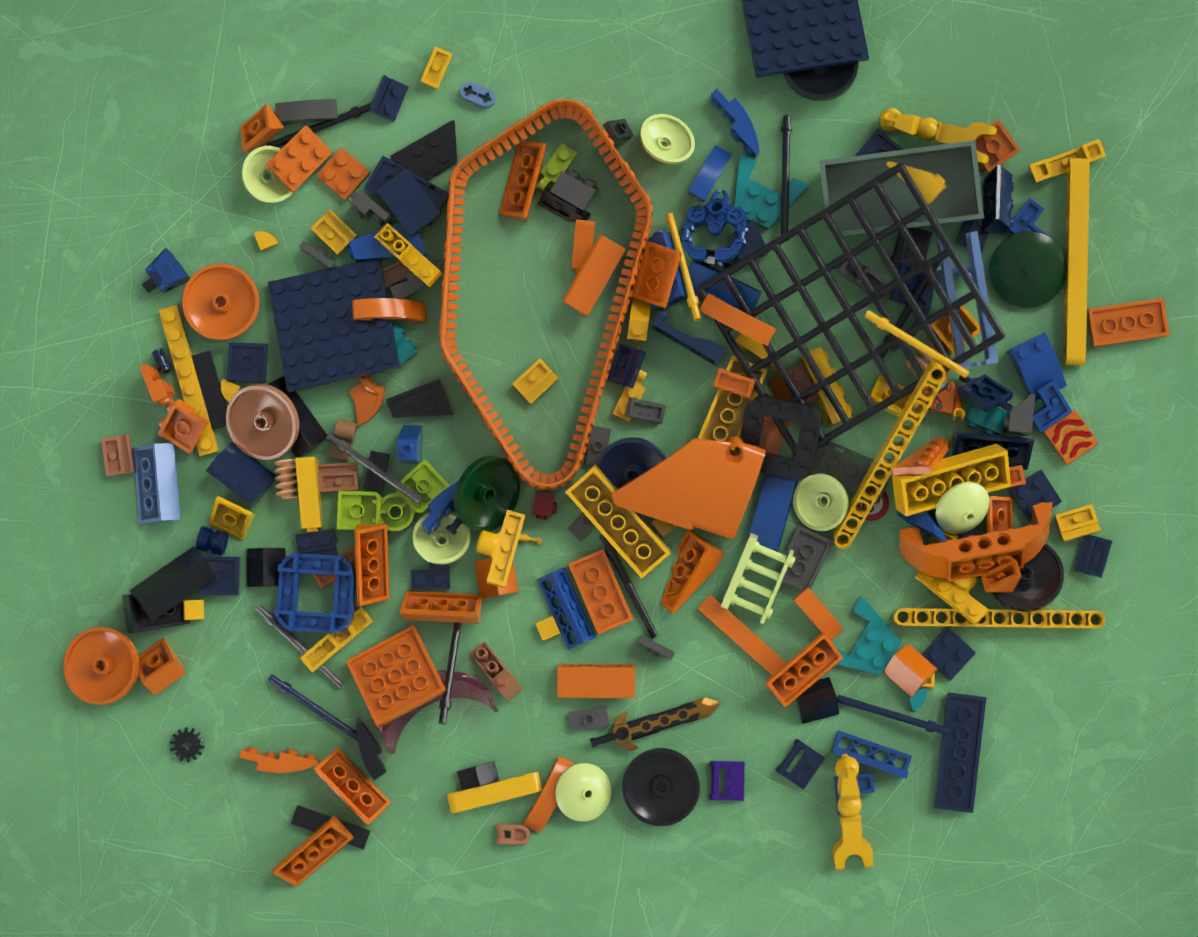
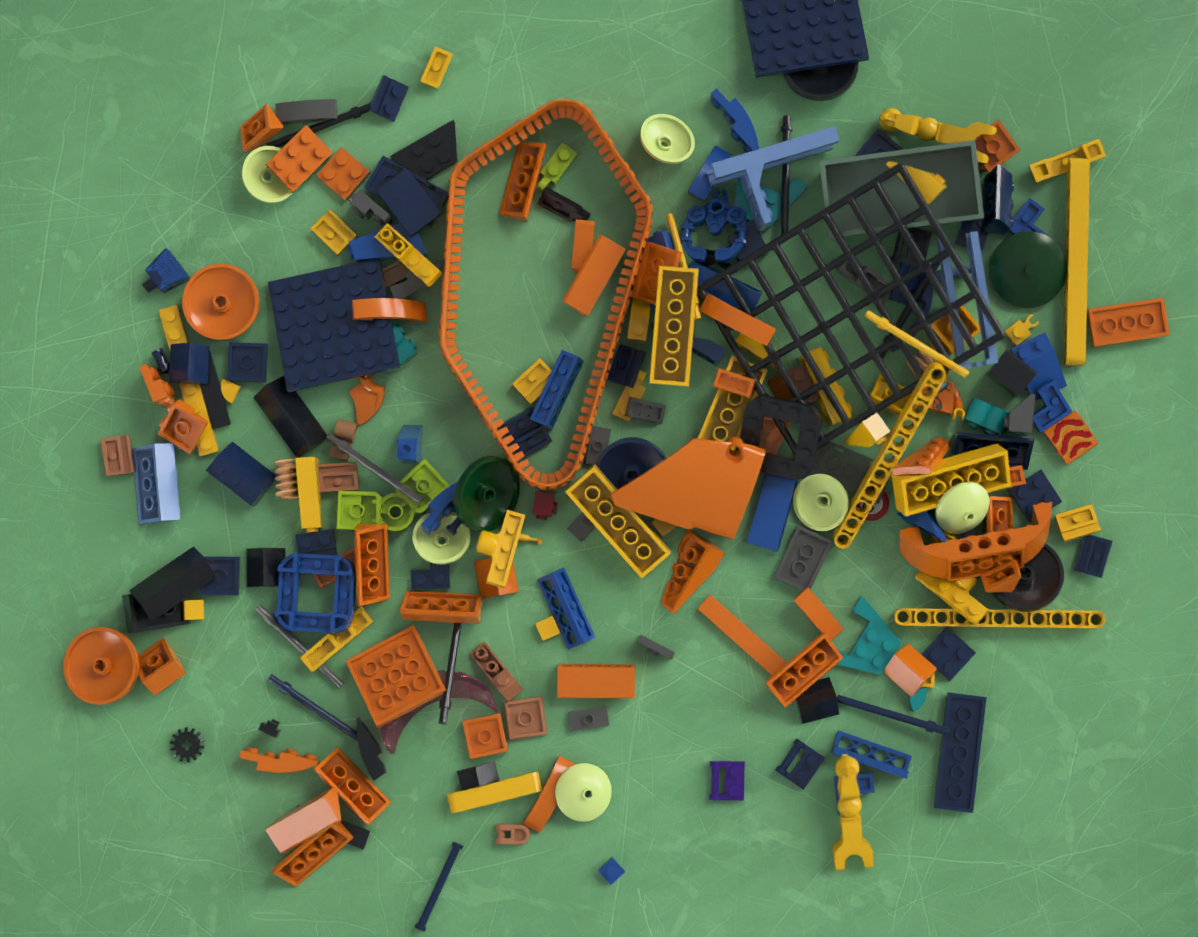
(189, 363): none -> dark blue slope
(205, 540): clear blue wheel -> none
(231, 518): yellow slope -> none
(262, 421): nougat dish -> none
(265, 240): yellow tile -> none
(270, 728): none -> black plate
(305, 821): none -> slope
(318, 254): dark grey plate -> none
(373, 481): black plate -> none
(421, 401): black wing -> none
(439, 885): none -> dark blue bar
(479, 91): medium blue beam -> none
(485, 736): none -> orange plate
(525, 717): none -> nougat tile
(526, 433): none -> dark blue slope
(557, 389): none -> blue fence
(575, 189): dark grey slope -> none
(600, 591): orange plate -> none
(611, 870): none -> blue plate
(612, 553): black bar -> none
(618, 129): black plate -> none
(653, 723): sword -> none
(661, 787): black dish -> none
(674, 325): none -> yellow brick
(746, 564): yellowish green fence -> none
(751, 164): none -> medium blue piece
(869, 432): none -> yellow slope
(985, 393): dark blue plate -> none
(1011, 373): none -> black slope
(1019, 331): none -> yellow plate

